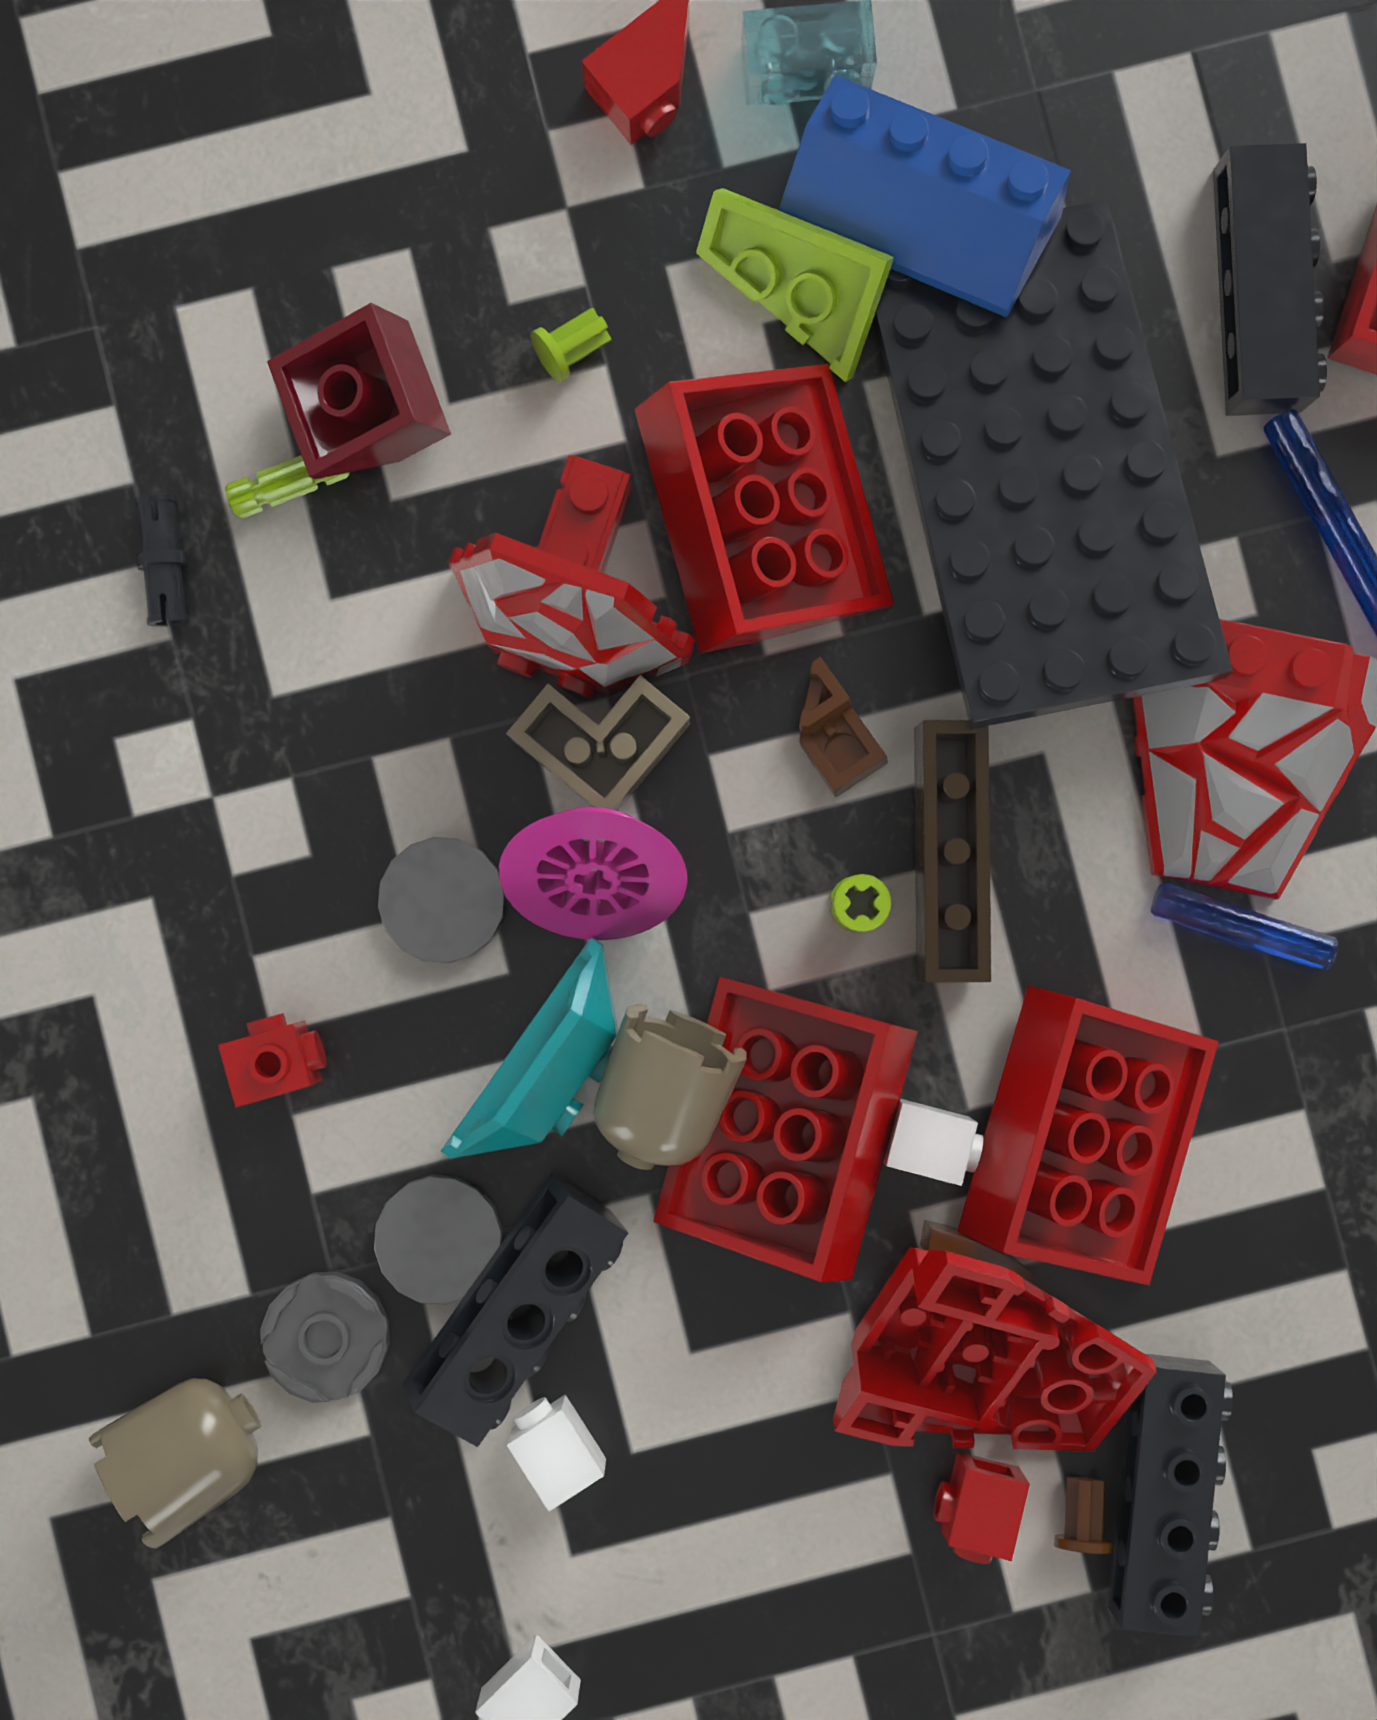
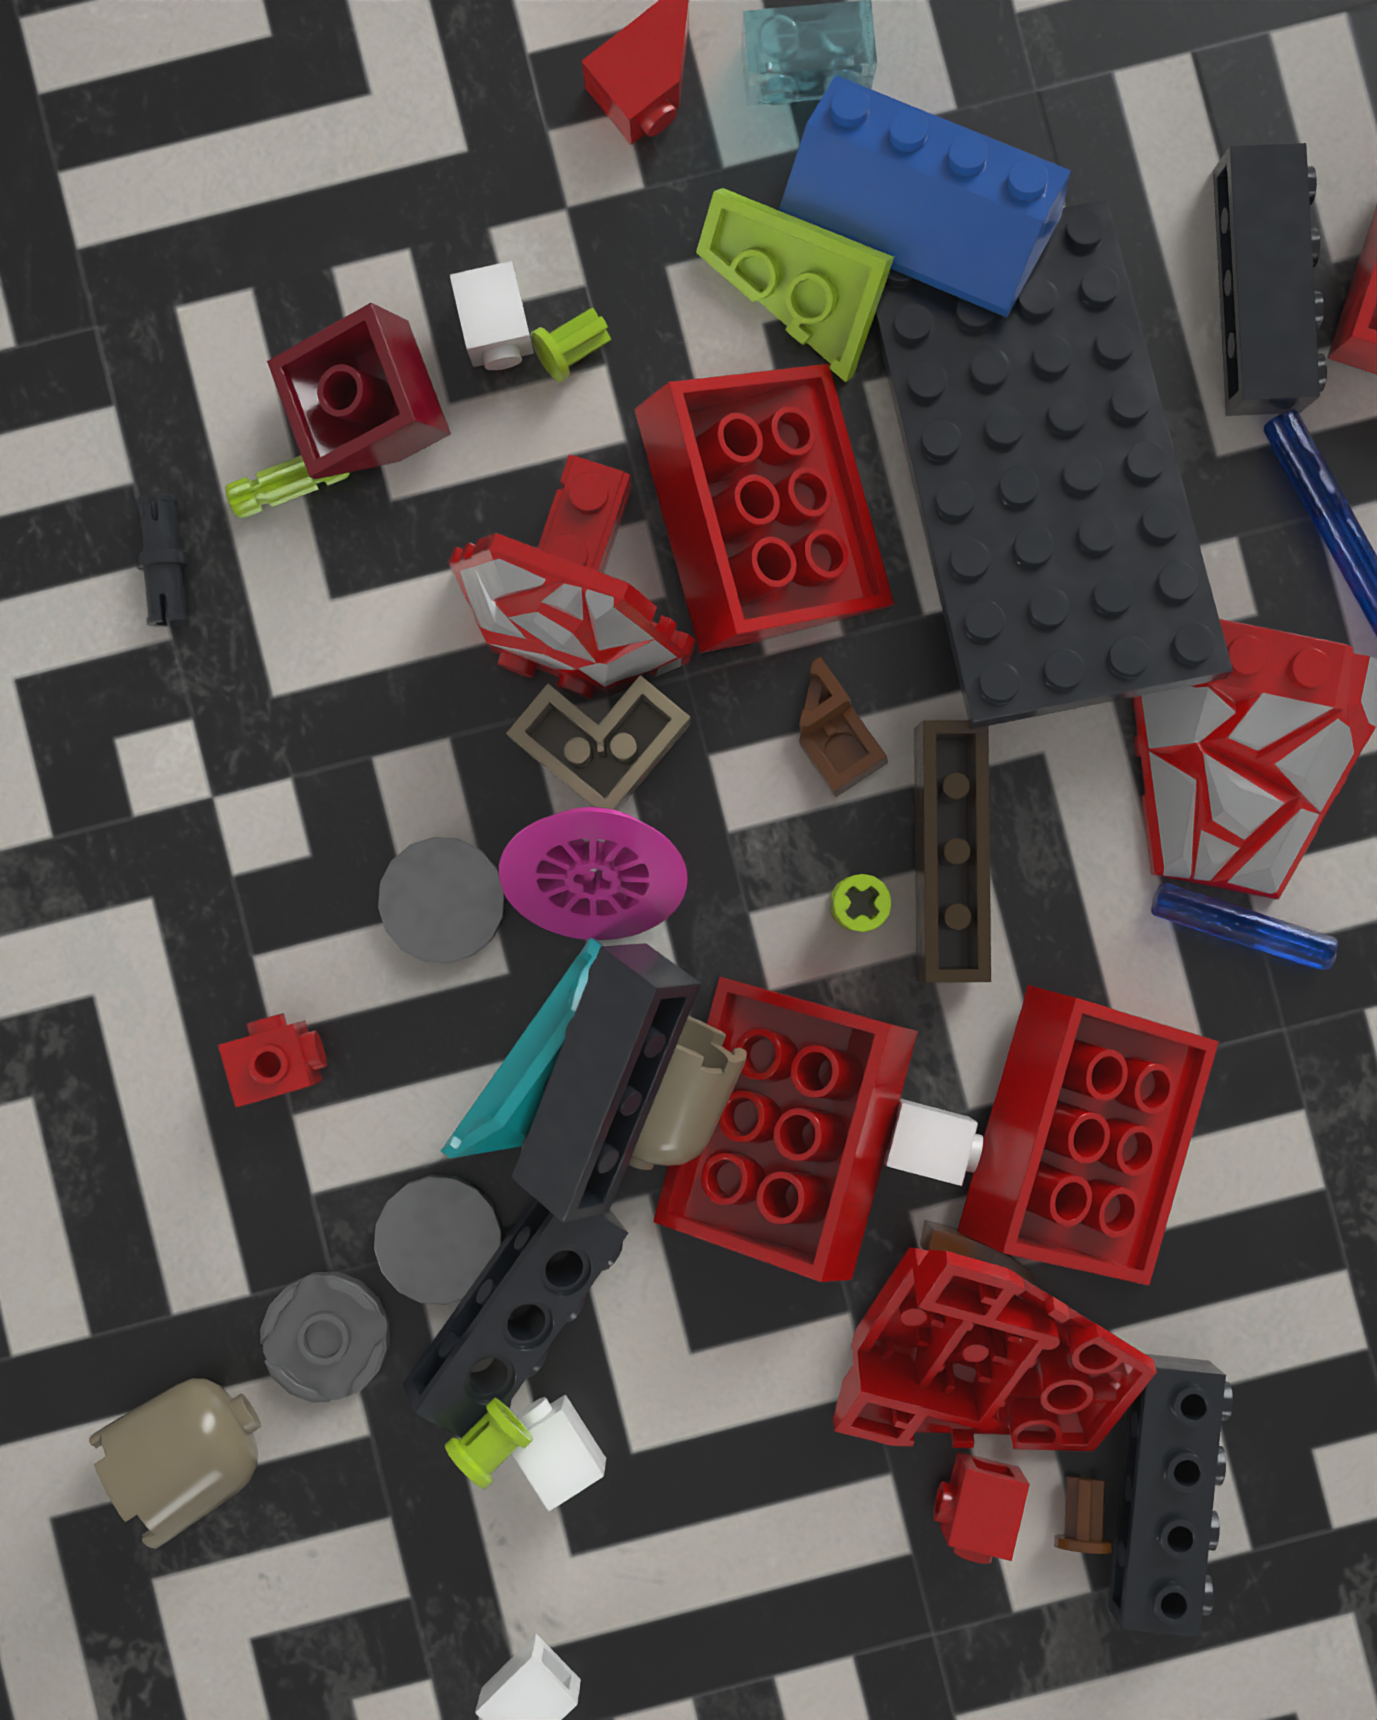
(488, 1443): none -> lime bush
(492, 316): none -> white brick
(605, 1080): none -> black brick

